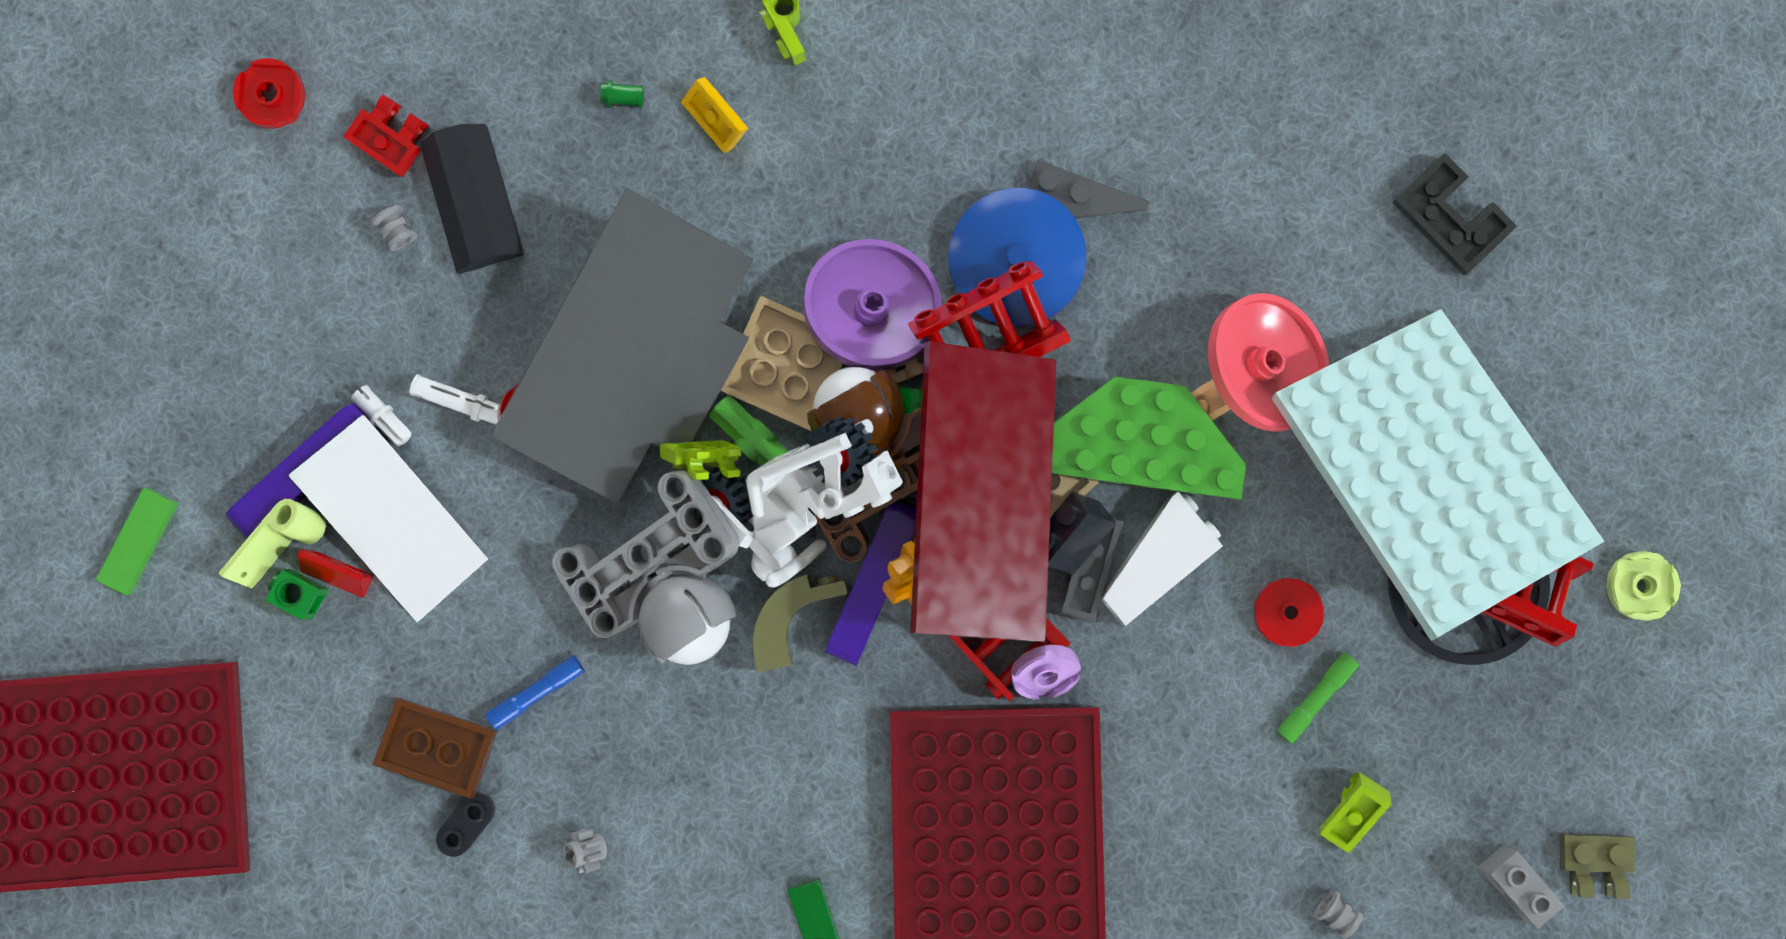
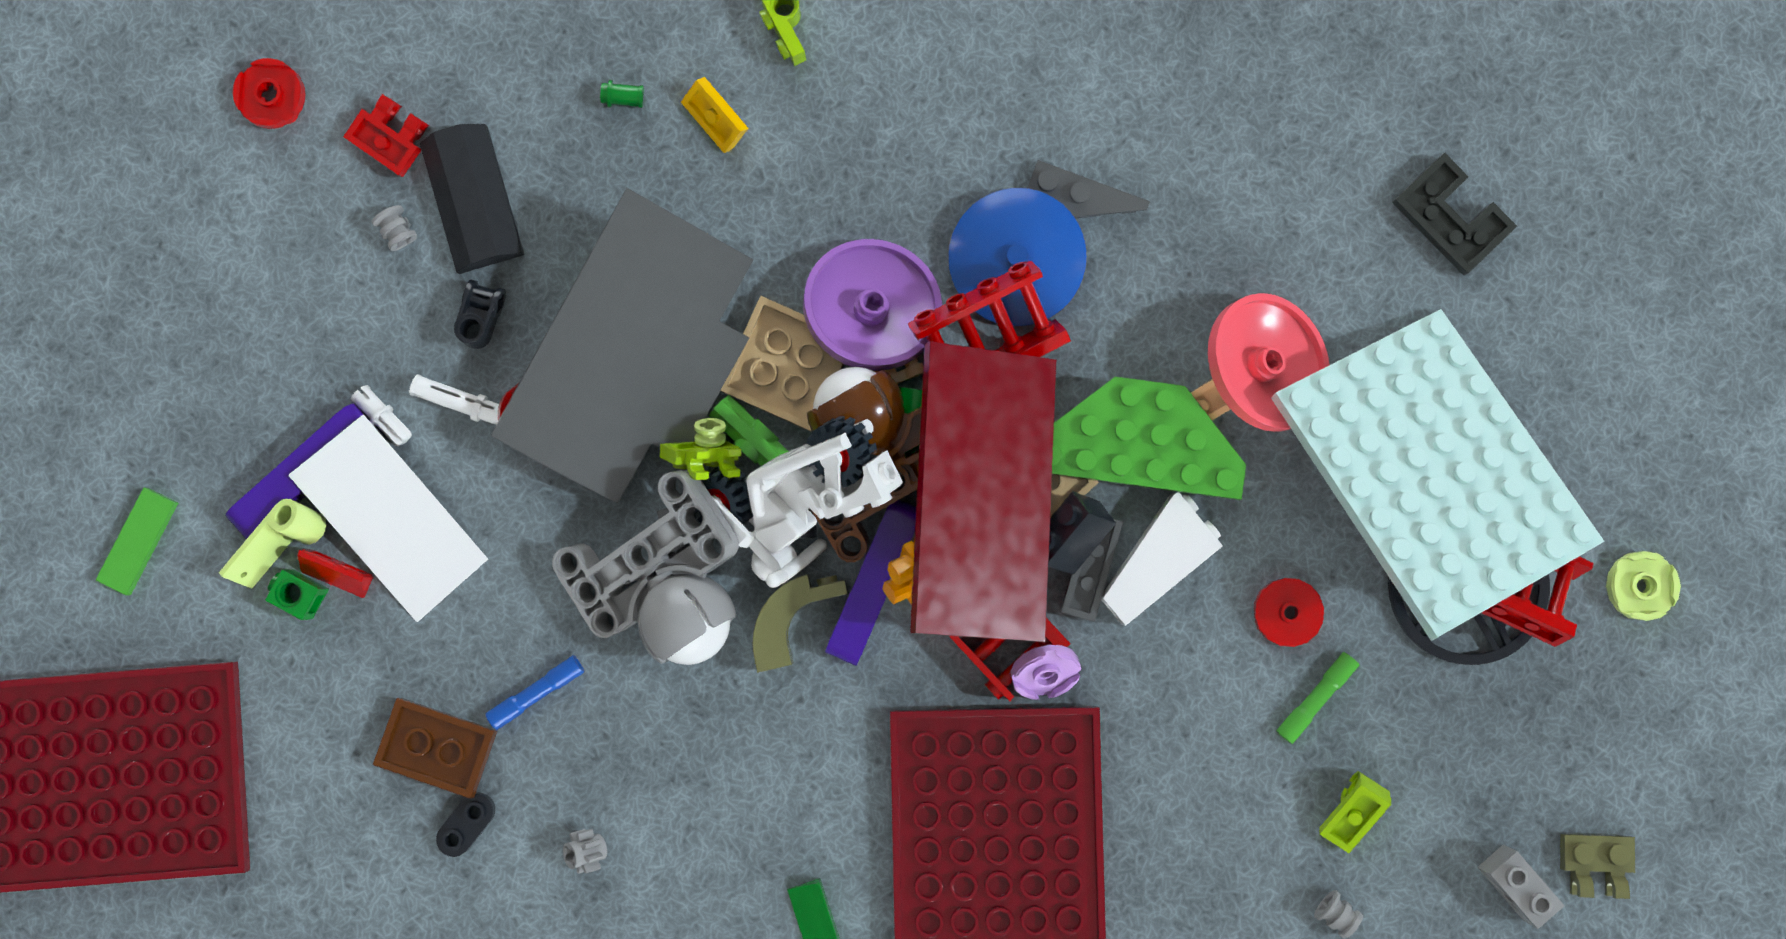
(479, 311): none -> black piece
(709, 432): none -> yellowish green bush

